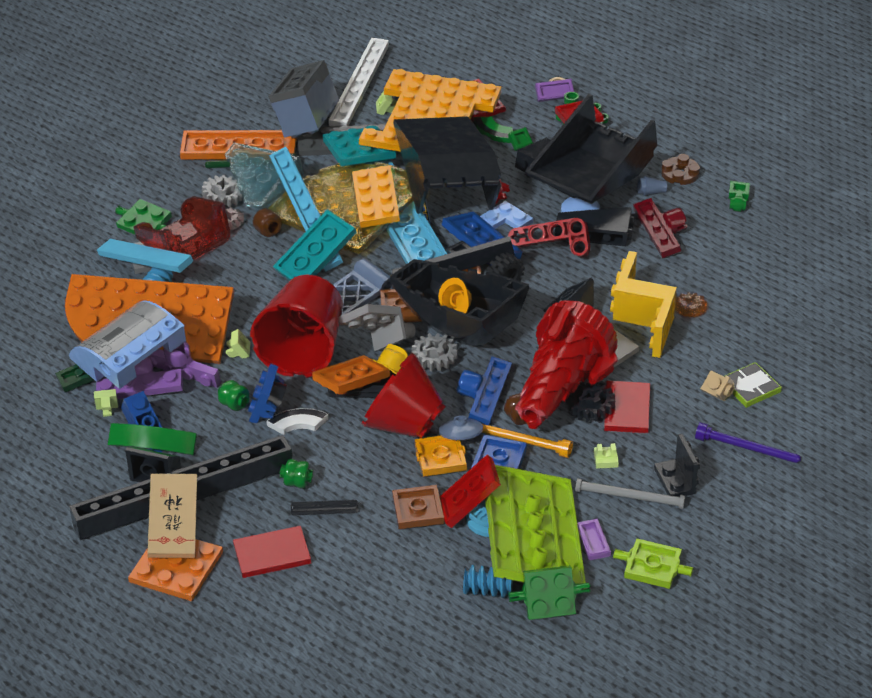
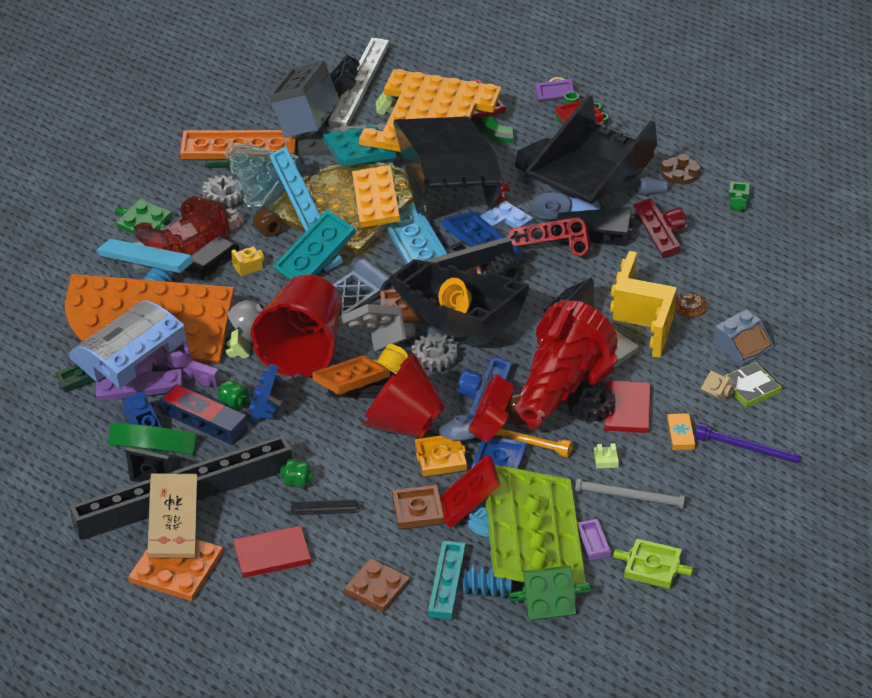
(106, 401): yellowish green tile -> none
(204, 414): none -> dark blue brick
(212, 256): none -> black beam
(243, 316): none -> light grey cylinder
(247, 260): none -> yellow brick
(297, 419): white tile -> none
(344, 74): none -> black plate
(377, 585): none -> dark orange plate
(447, 580): none -> teal plate
(491, 410): none -> red beam
(520, 138): green tile -> none
(550, 204): none -> sand blue dish
(680, 431): none -> light orange tile
(680, 474): black bracket -> none
(743, 337): none -> sand blue slope

